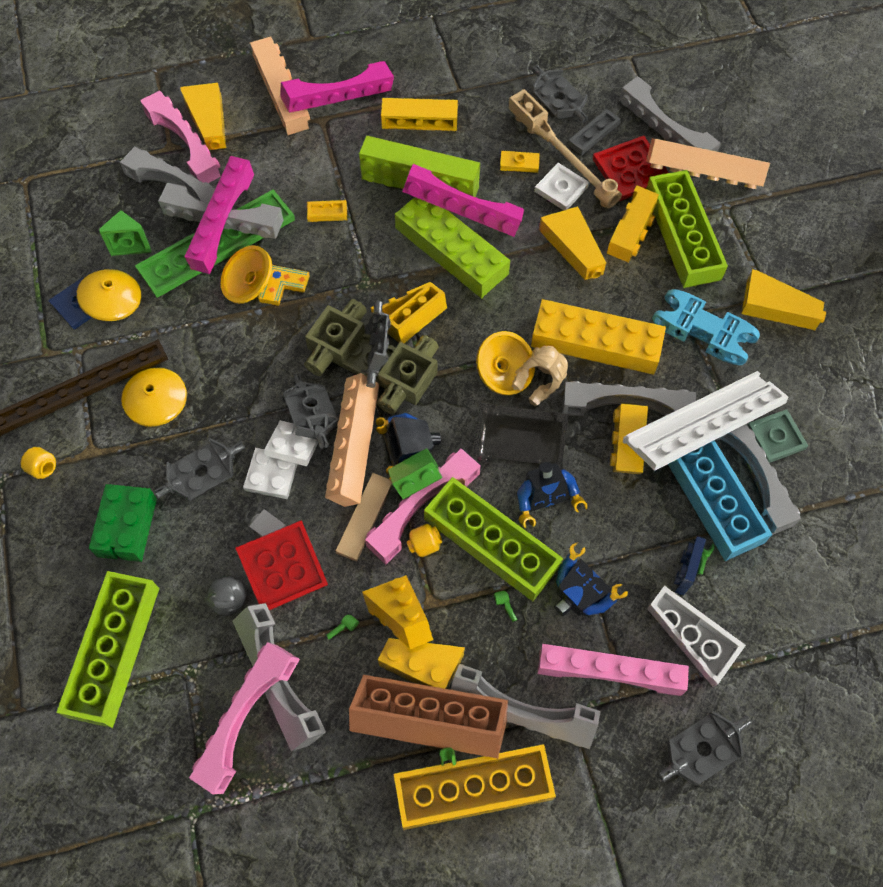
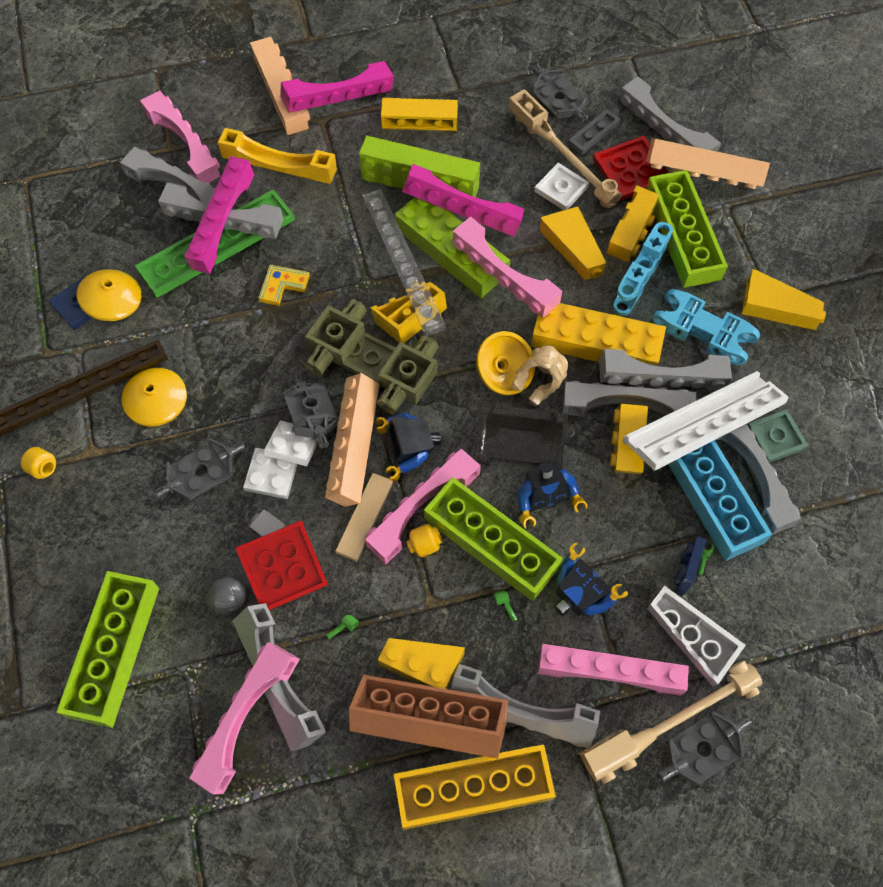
(123, 522): green piece -> none
(124, 236): bright green slope -> none
(206, 110): yellow slope -> none
(246, 274): yellow dish -> none
(314, 166): none -> yellow arch
(327, 211): yellow plate -> none
(377, 328): dark grey plate -> none
(400, 611): yellow wedge -> none
(404, 263): none -> clear plate
(414, 473): bright green brick -> none
(447, 754): bright green hand -> none
(519, 161): yellow plate -> none
(537, 294): none -> bright pink arch
(621, 368): none -> light grey arch
(622, 748): none -> tan bar
(642, 269): none -> medium azure piece

